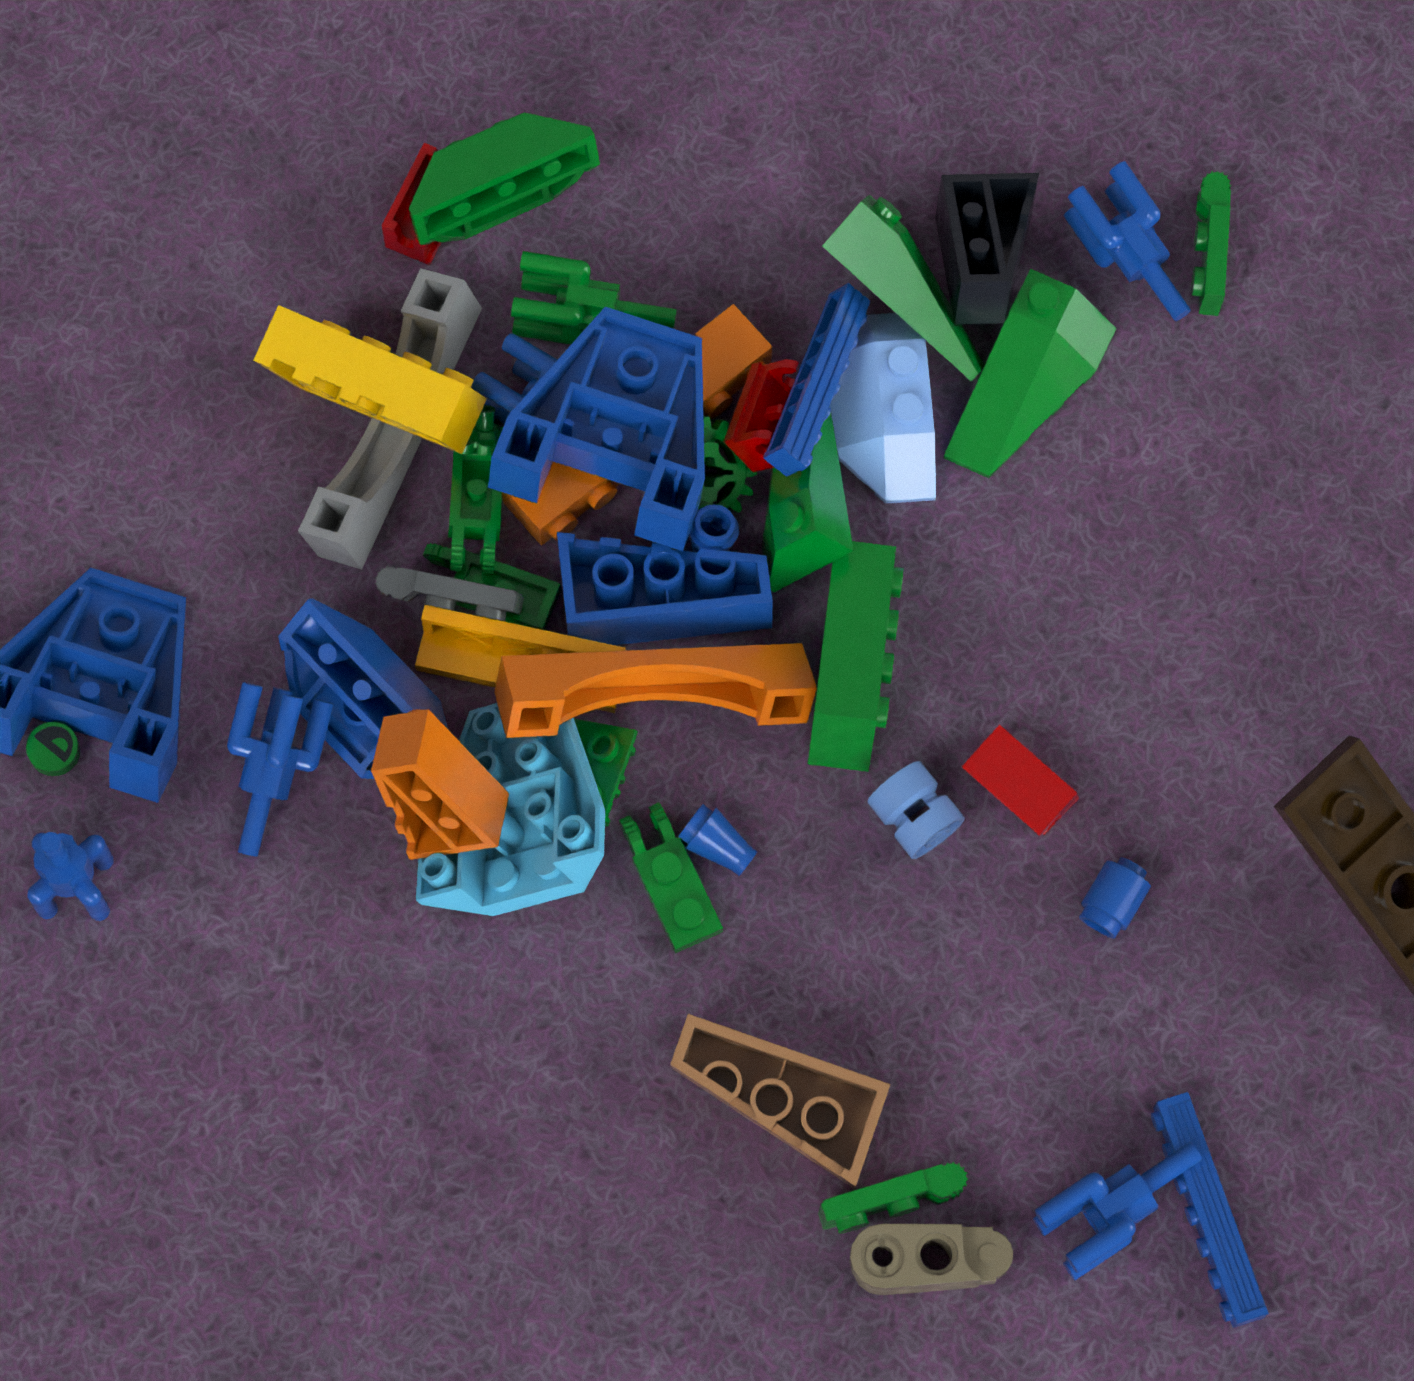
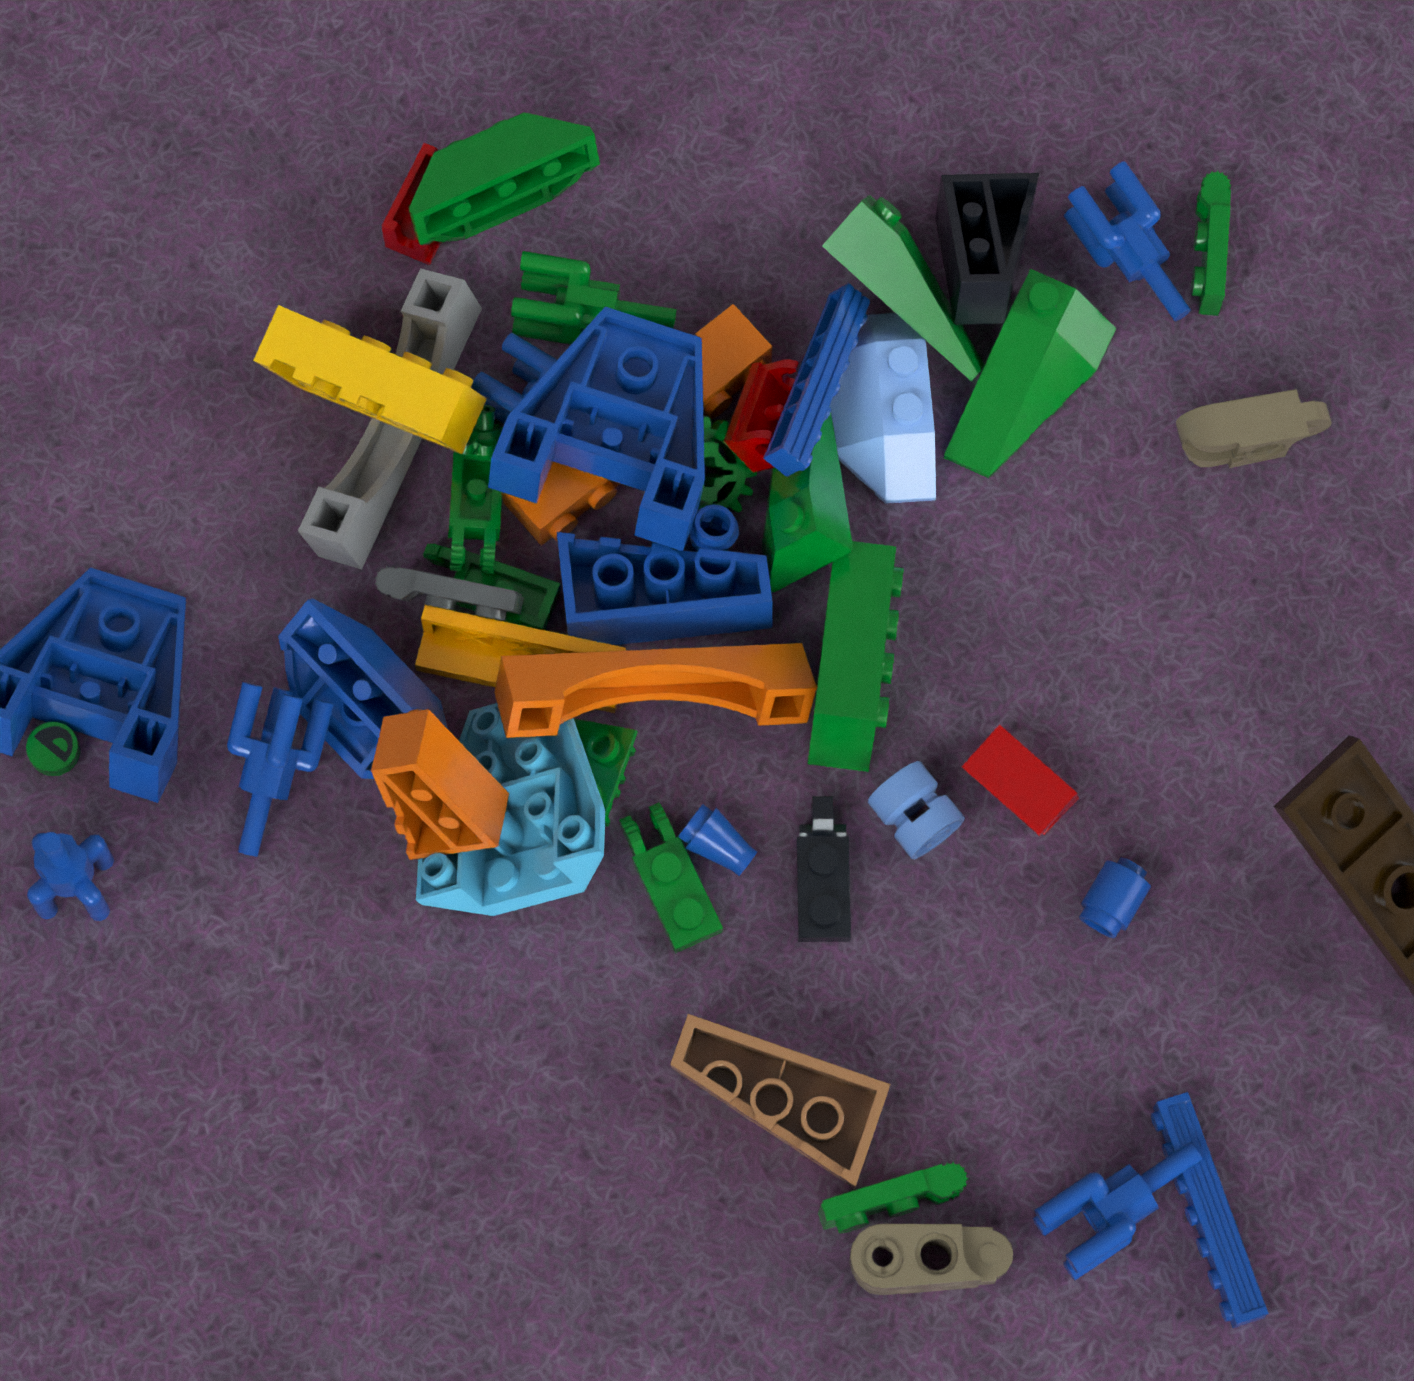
(823, 877): none -> black hinge
(1249, 428): none -> dark tan piece

